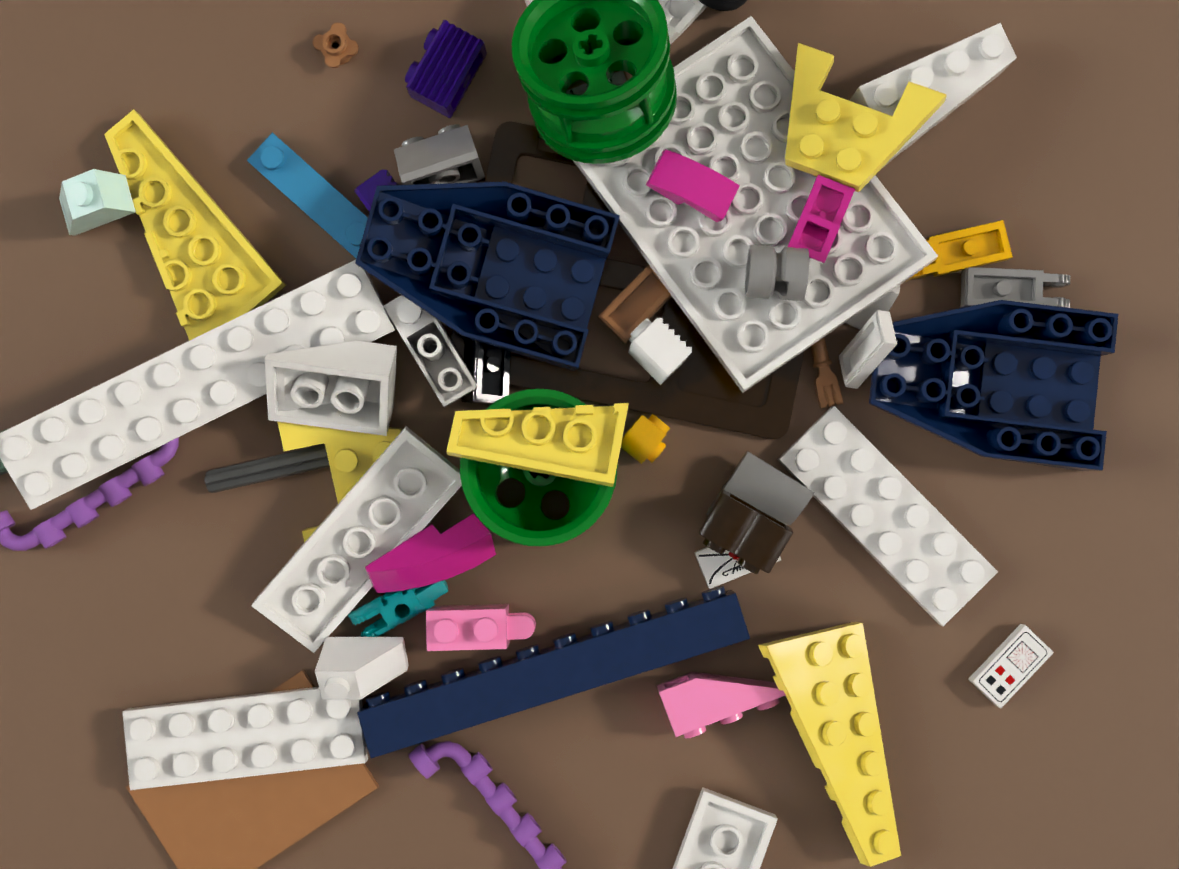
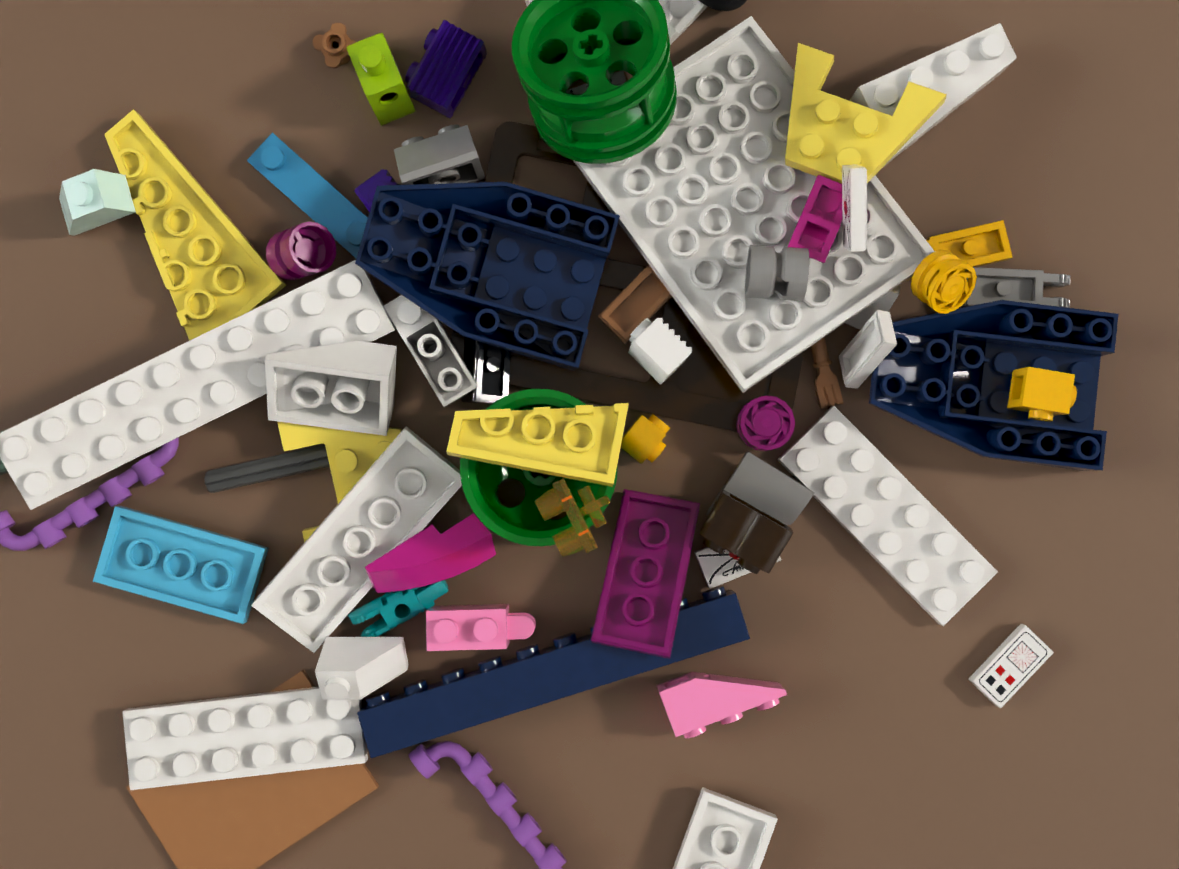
(180, 564): none -> medium azure plate
(301, 251): none -> magenta wheel
(380, 76): none -> lime torso
(578, 535): none -> clear yellow hips
(646, 573): none -> magenta tile
(692, 183): dark pink slope -> none
(765, 423): none -> magenta wheel
(838, 720): light yellow wing -> none
(854, 207): none -> white tile
(943, 282): none -> yellow wheel
(1042, 393): none -> yellow brick

